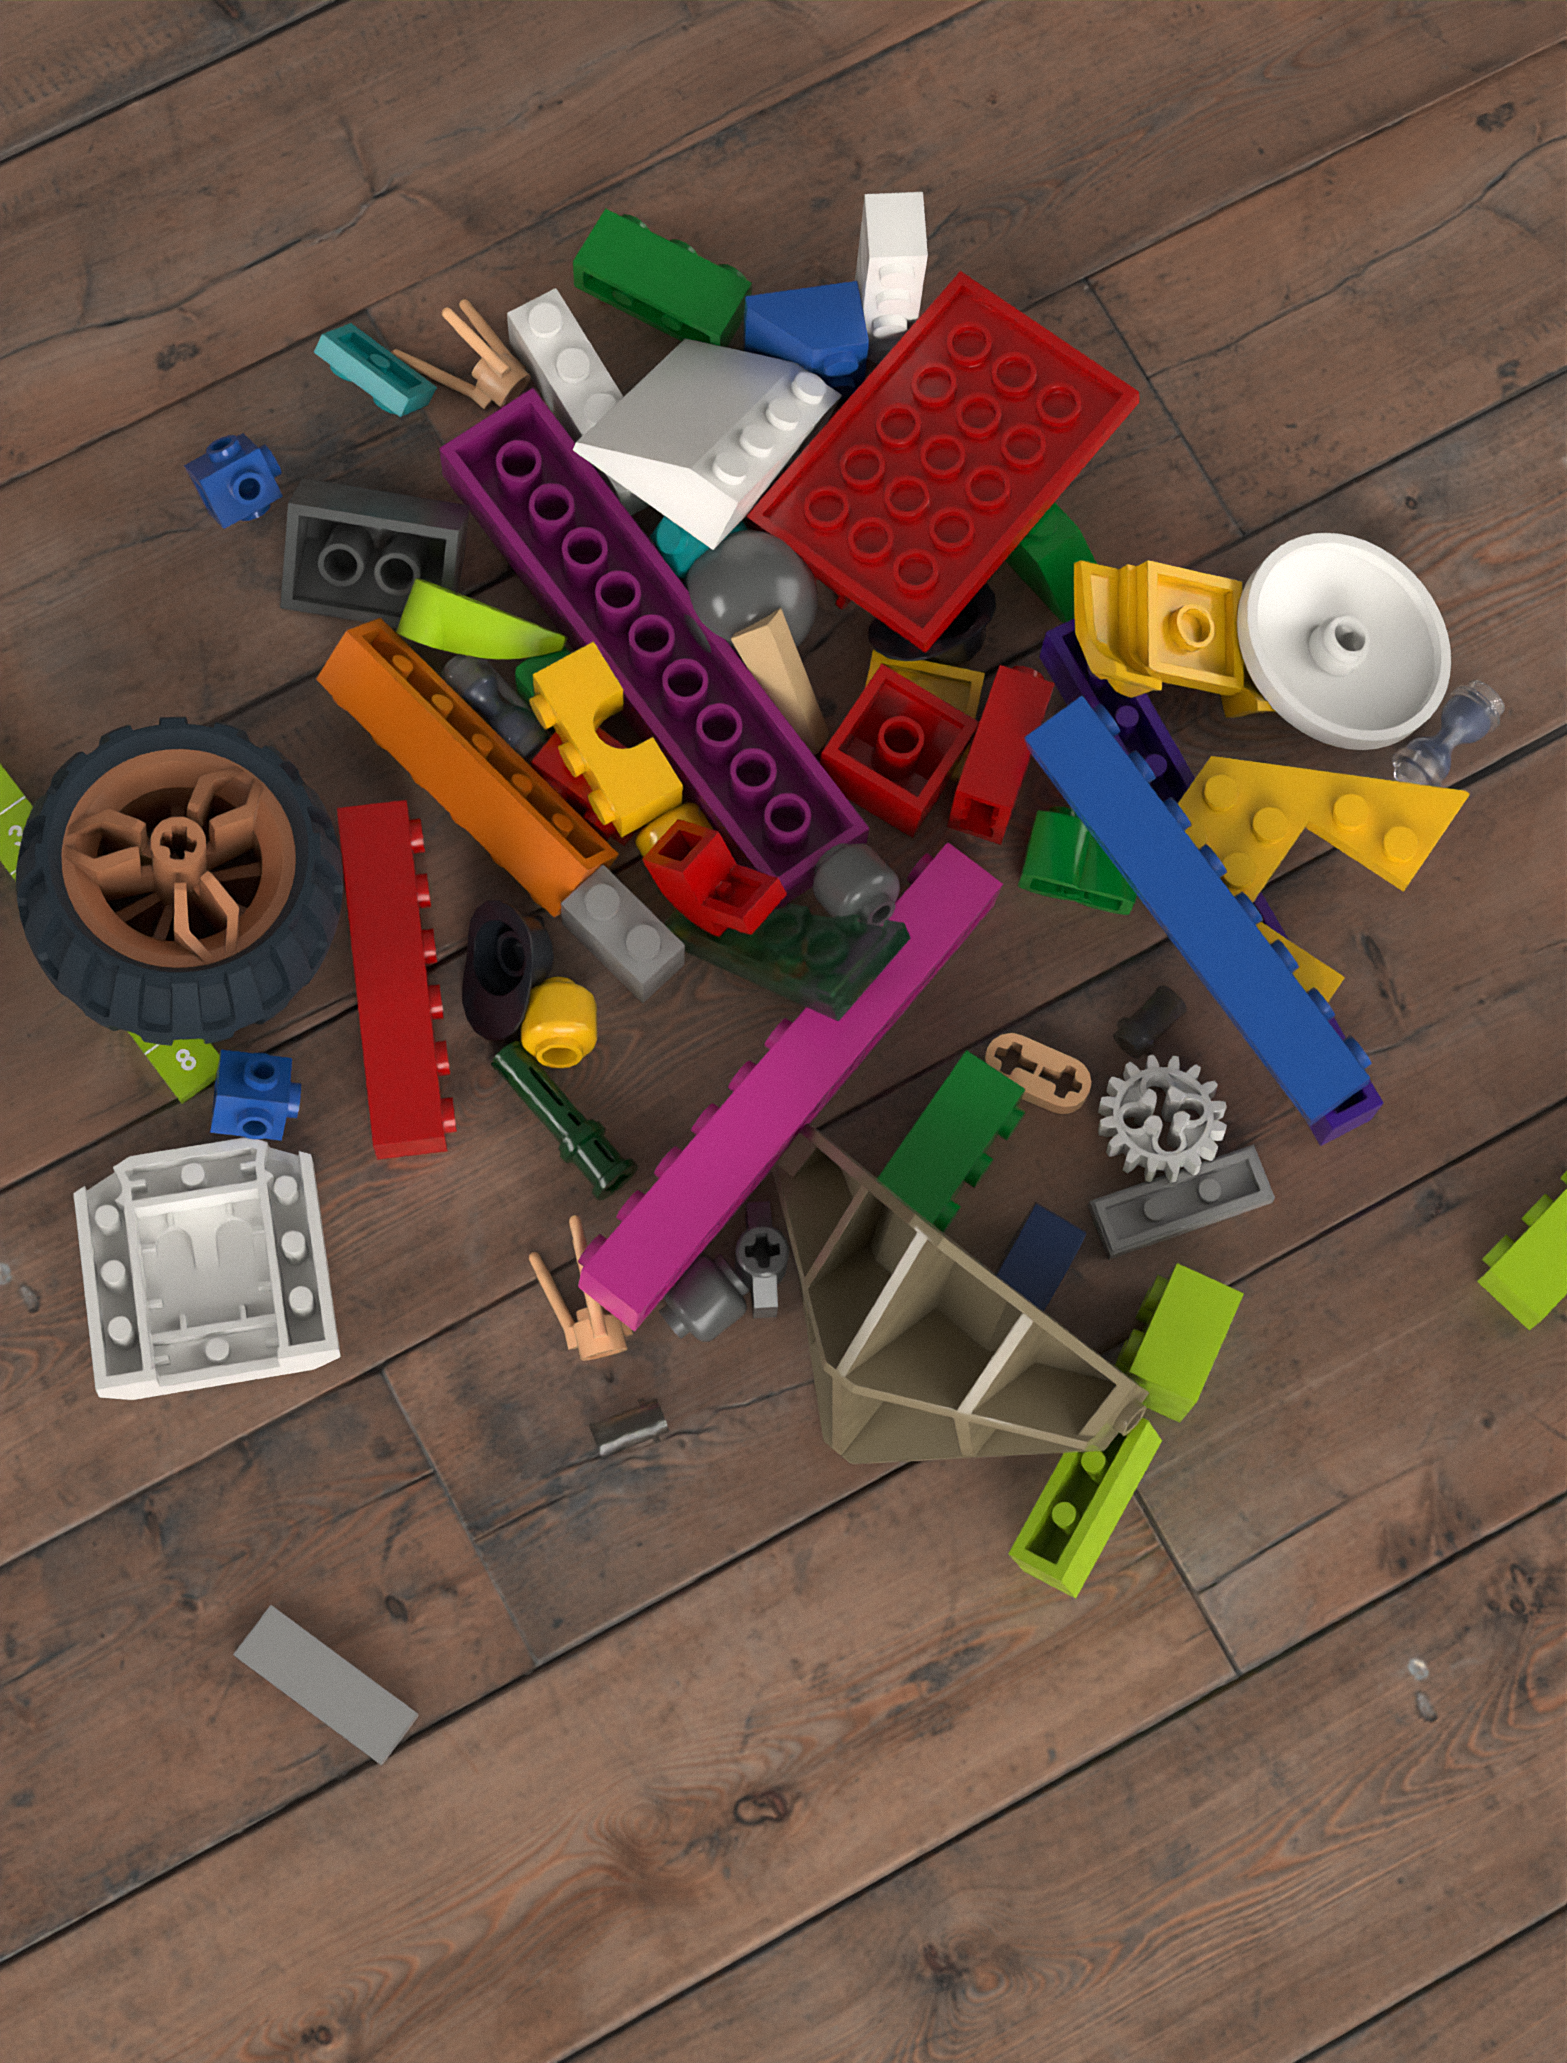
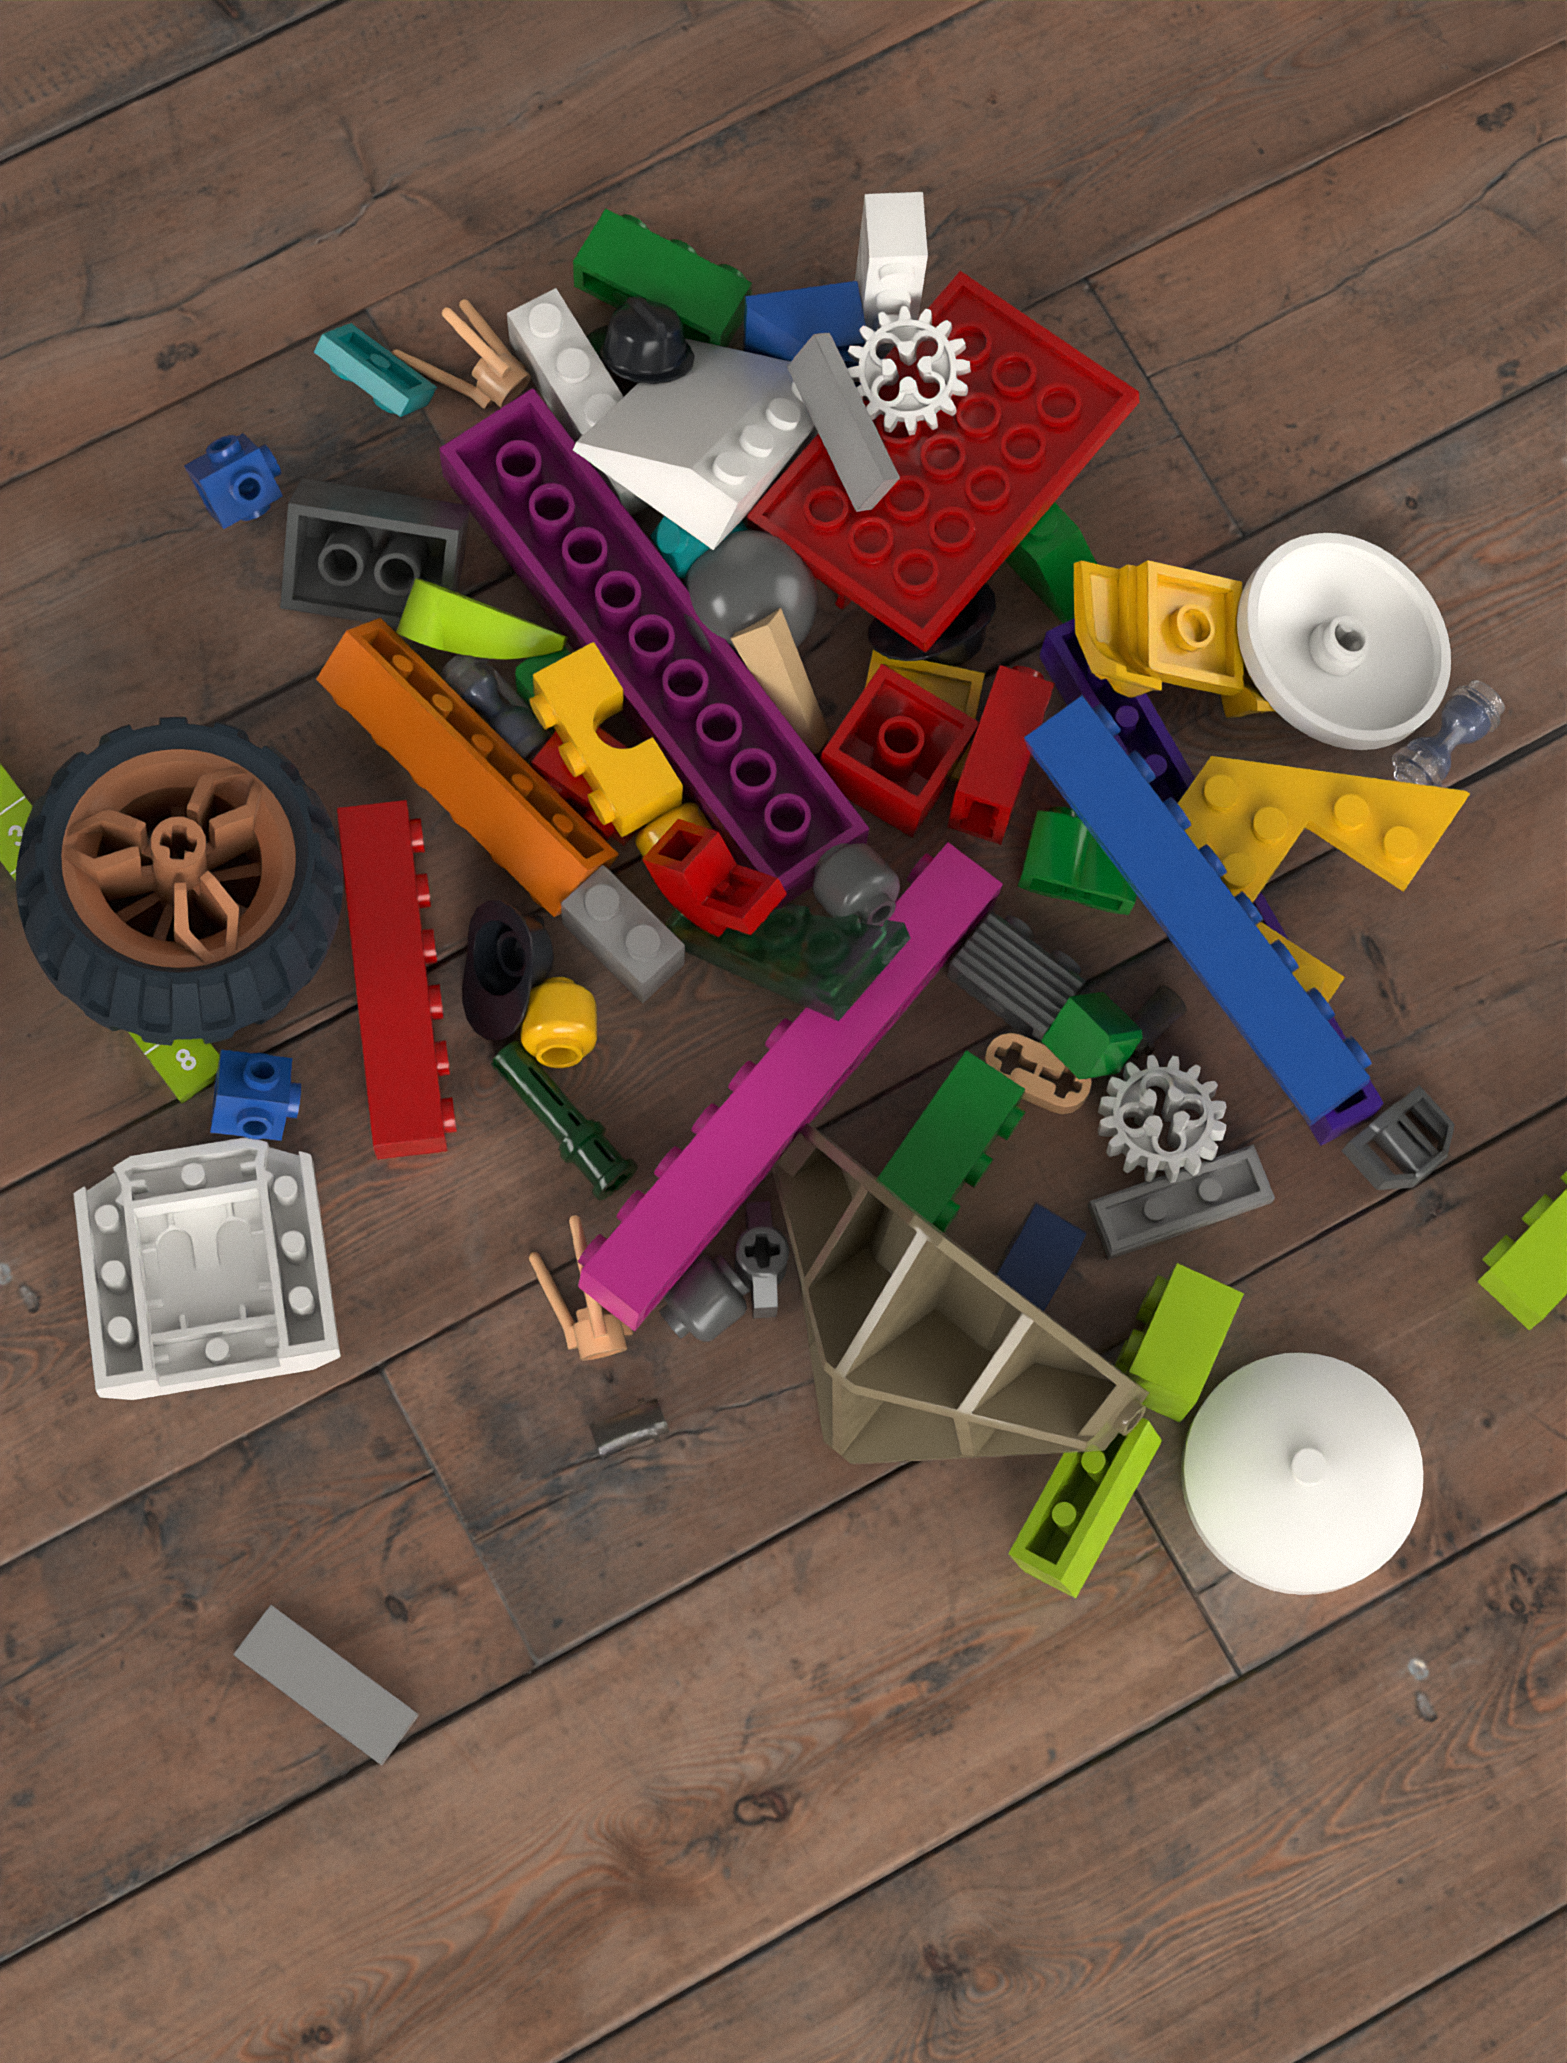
(644, 342): none -> black piece
(843, 422): none -> light grey tile
(940, 368): none -> white gear
(1015, 975): none -> dark grey brick
(1092, 1036): none -> green piece
(1302, 1473): none -> white dish
(1402, 1143): none -> dark grey piece

